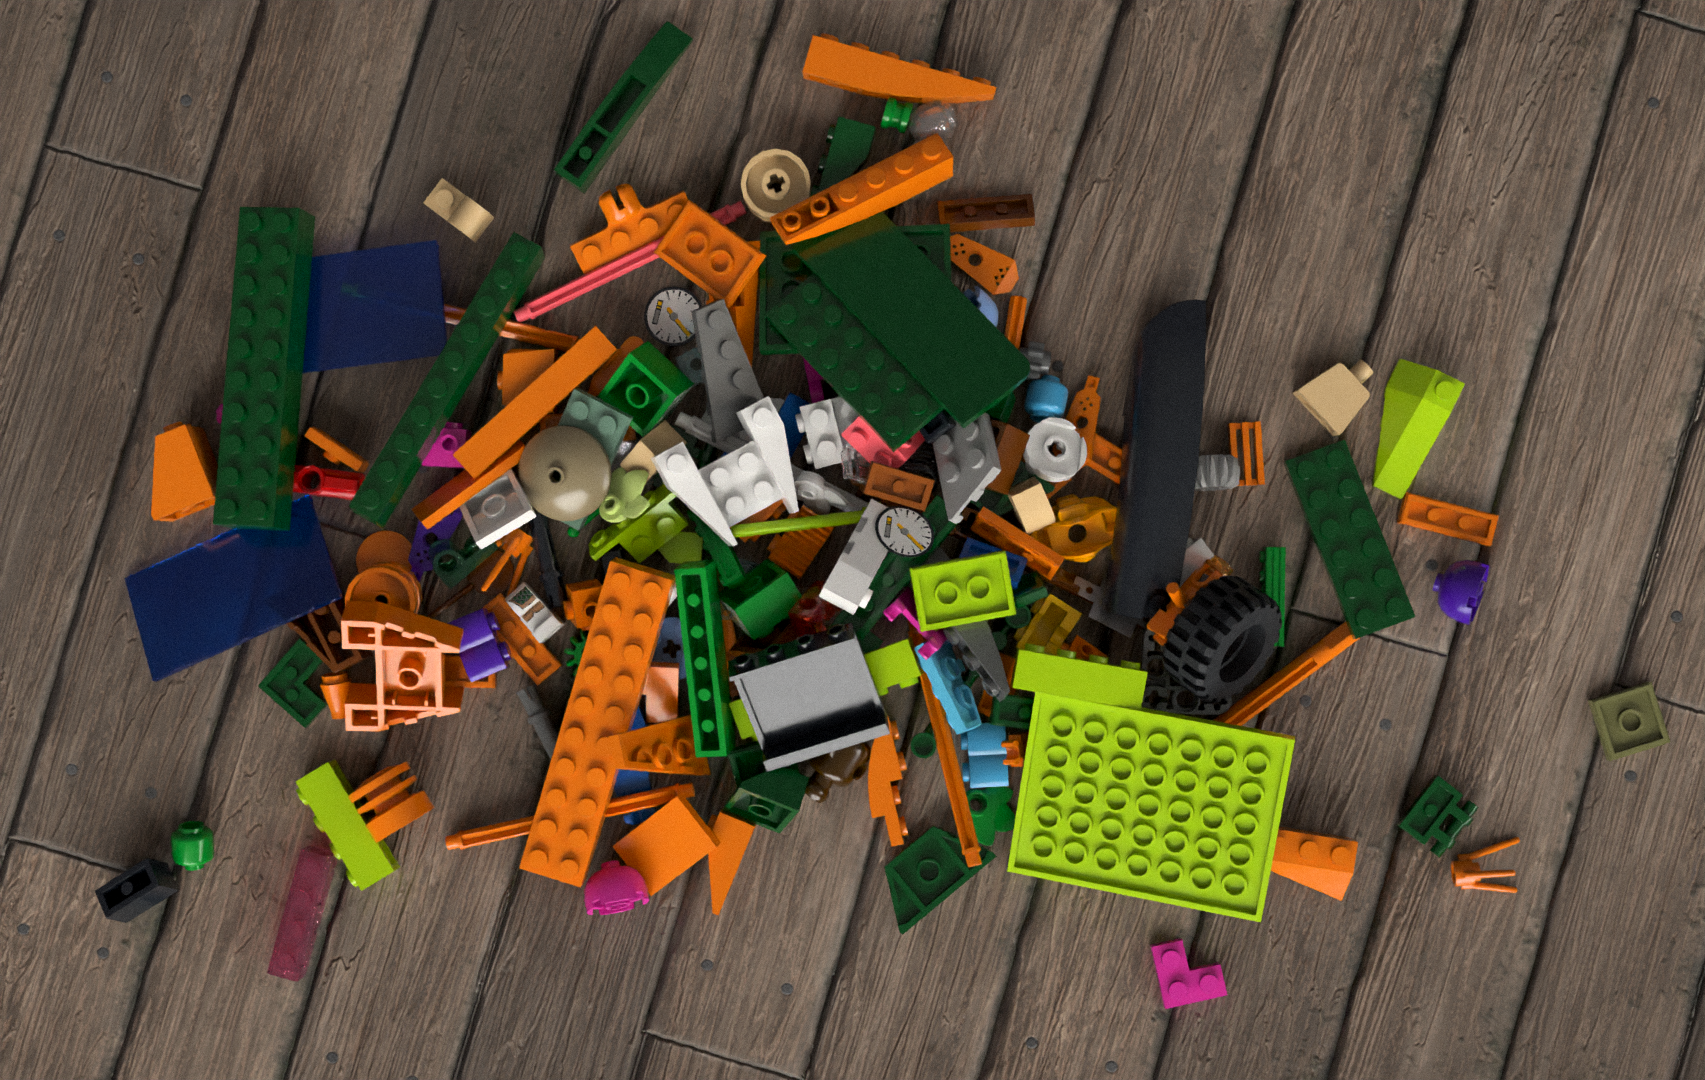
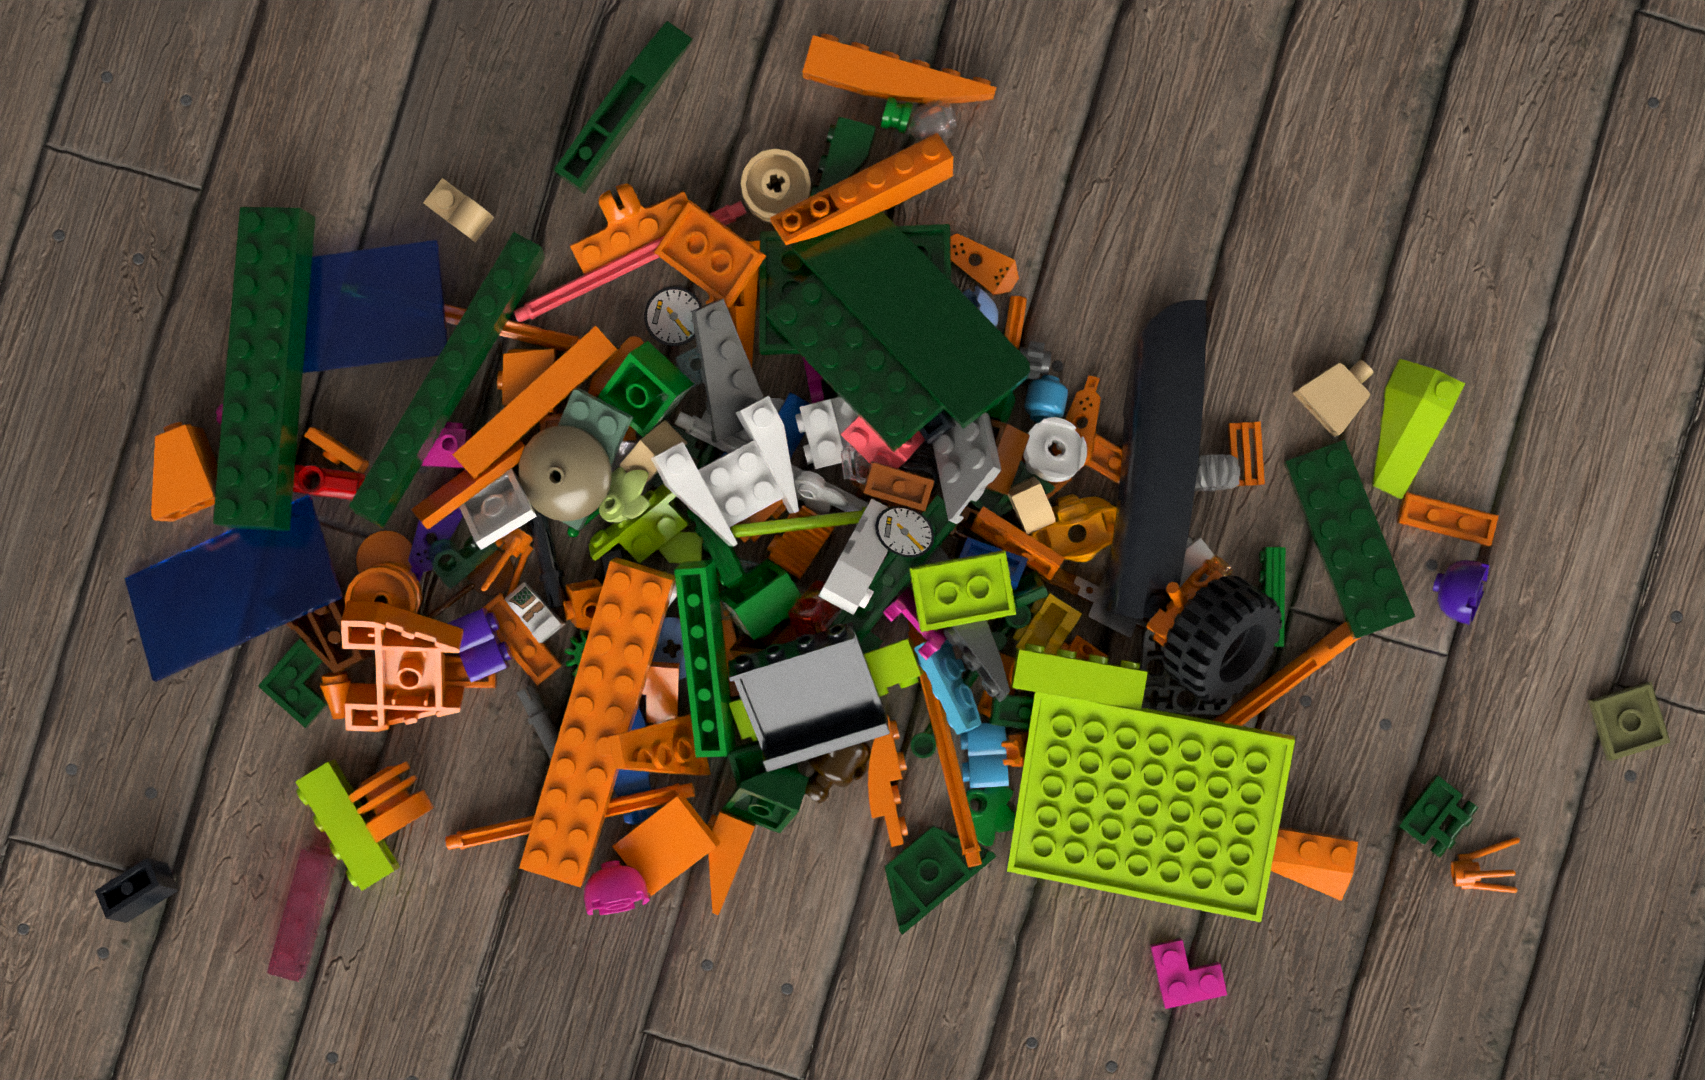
(192, 845): green head -> none
(987, 212): reddish brown plate -> none

